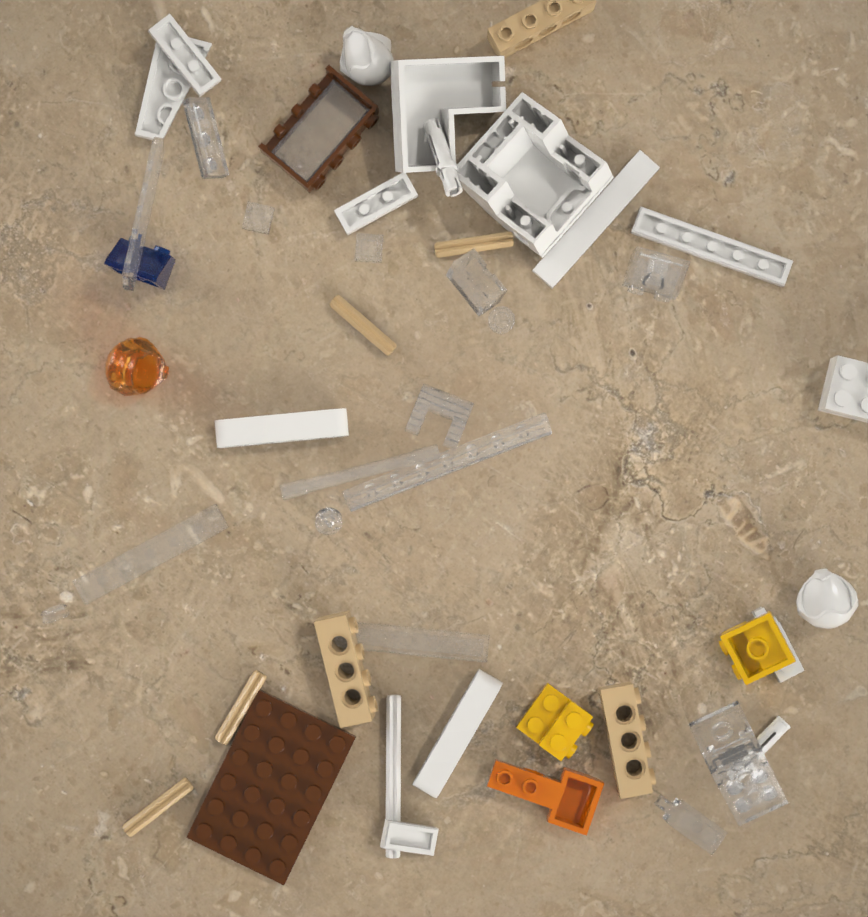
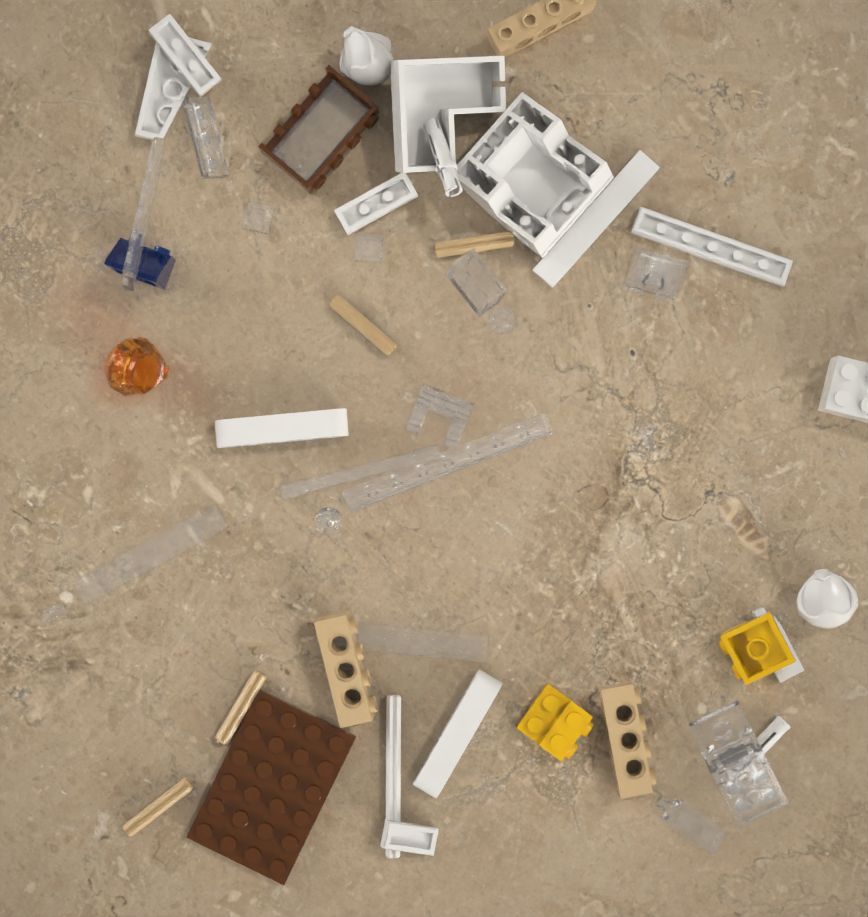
(570, 799): orange plate -> none

